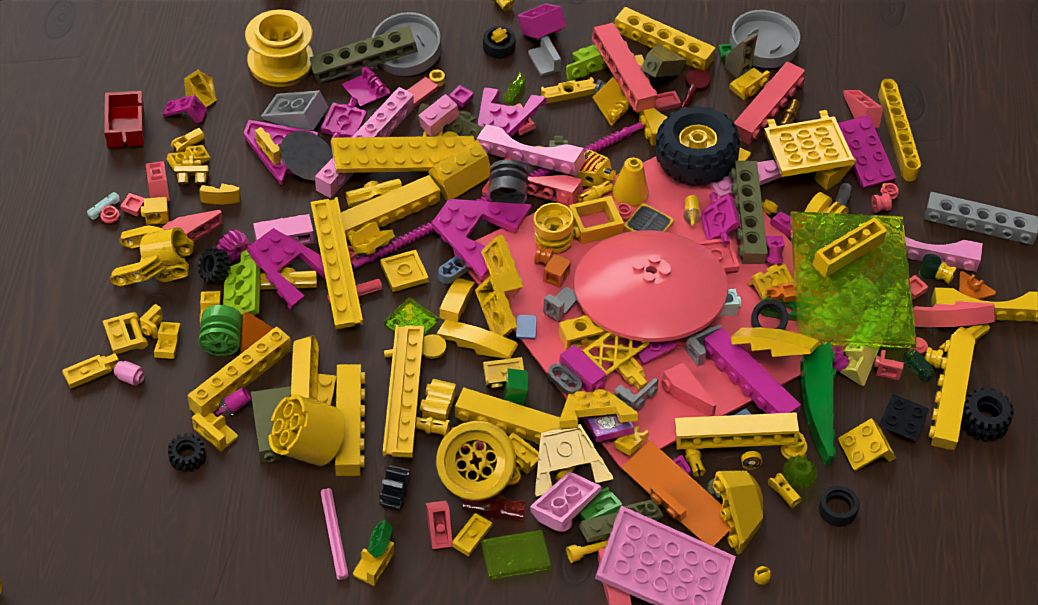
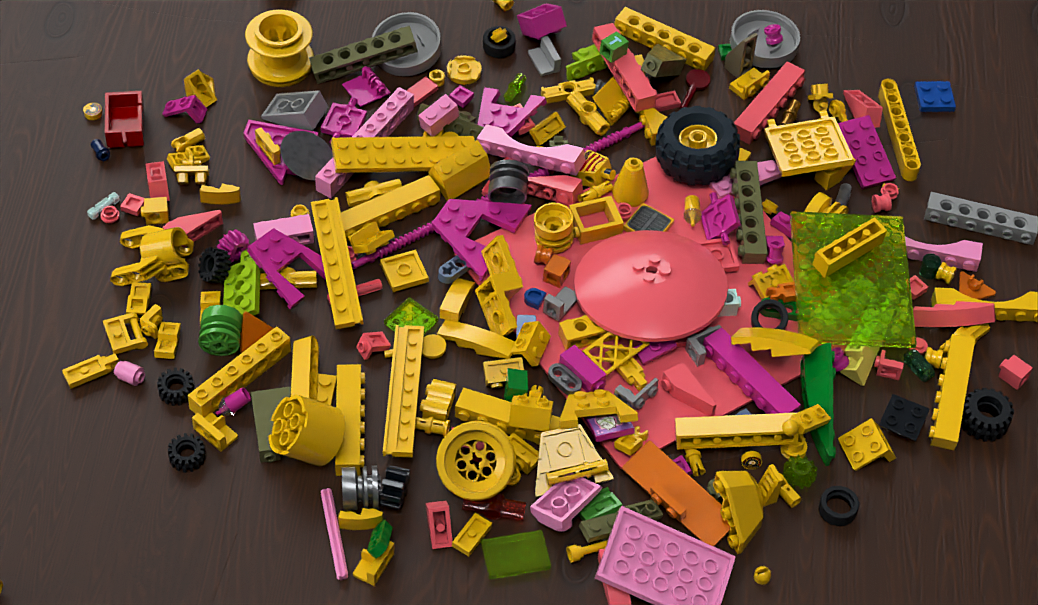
(92, 111): none -> tile
(101, 151): none -> dark blue pin
(139, 298): none -> yellow slope
(173, 377): none -> black tyre
(299, 210): none -> yellow plate
(360, 488): none -> flat silver wheel
(367, 520): none -> yellow slope
(372, 342): none -> coral bracket
(464, 70): none -> yellow tile
(531, 342): none -> yellow bracket
(531, 411): none -> yellow brick
(534, 297): none -> blue tile
(547, 128): none -> yellow plate
(588, 113): none -> yellow piece
(601, 466): none -> yellow pin
(614, 47): none -> bright green brick
(770, 485): none -> yellow slope
(773, 34): none -> dark pink wheel
(806, 420): none -> yellow plate
(820, 96): none -> yellow hips
(838, 110): none -> yellow plate
(935, 96): none -> blue plate
(1015, 371): none -> coral brick

